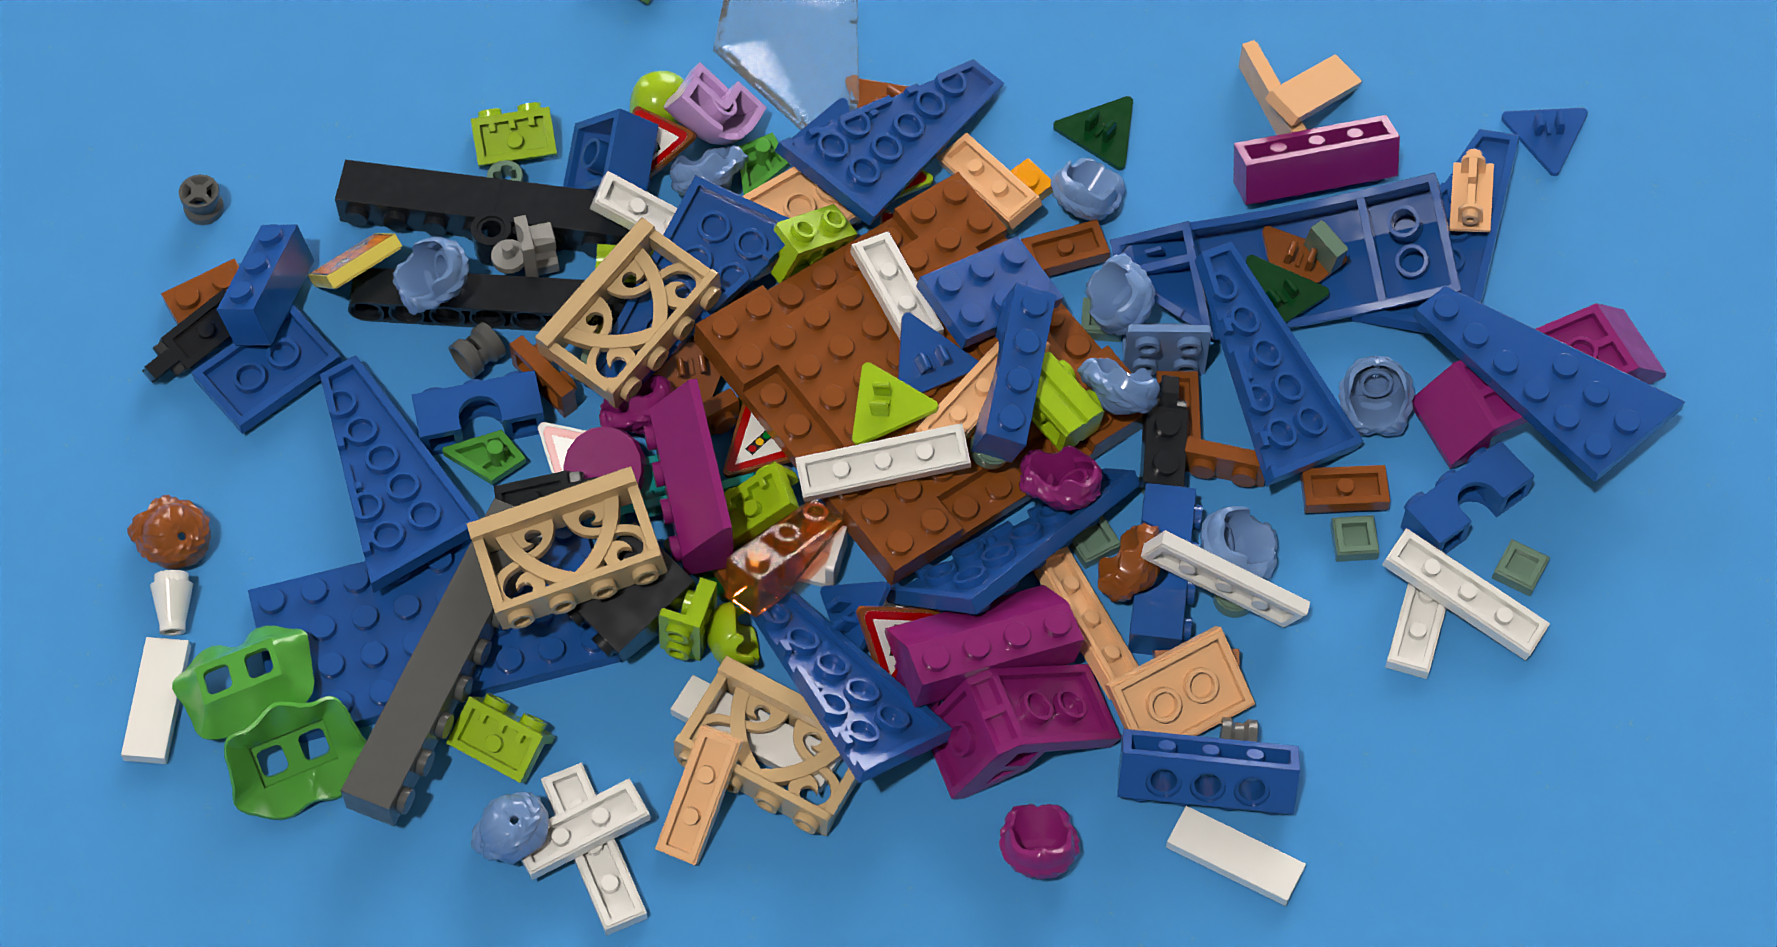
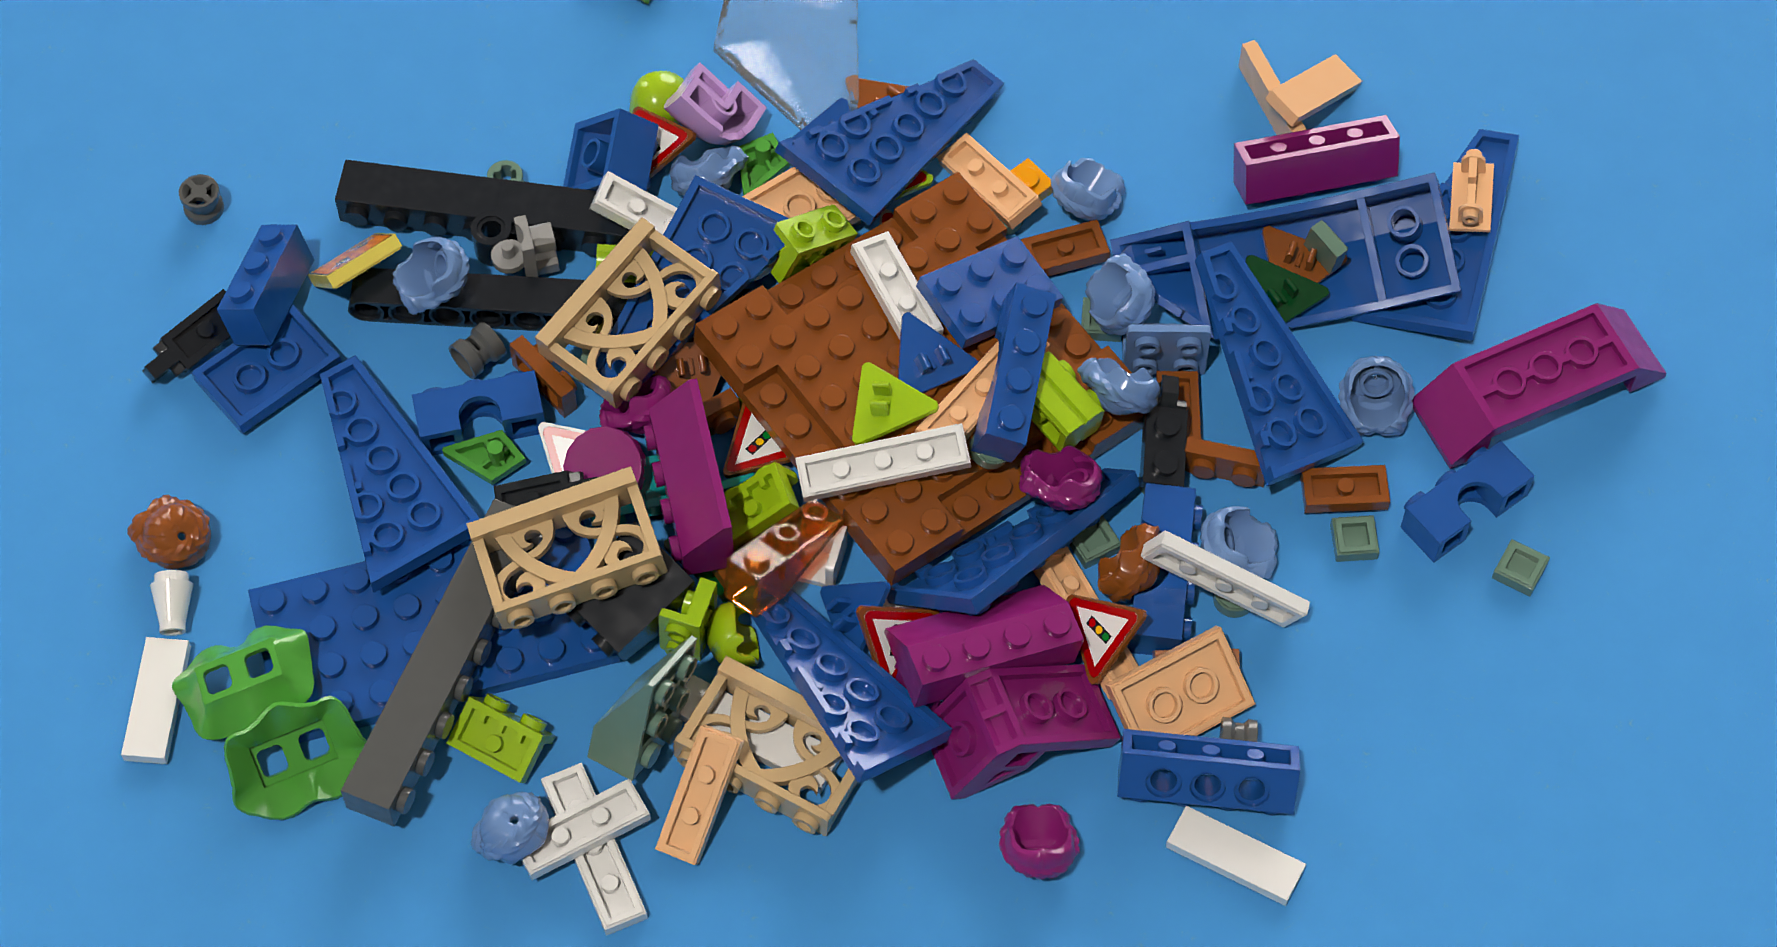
(192, 294): dark orange plate -> none
(513, 135): lime bracket -> none
(645, 715): none -> sand green slope
(1101, 130): dark green piece -> none
(1105, 630): none -> piece
(1416, 634): white tile -> none
(1466, 594): white tile -> none
(1547, 133): blue piece -> none
(1565, 394): blue wing -> none

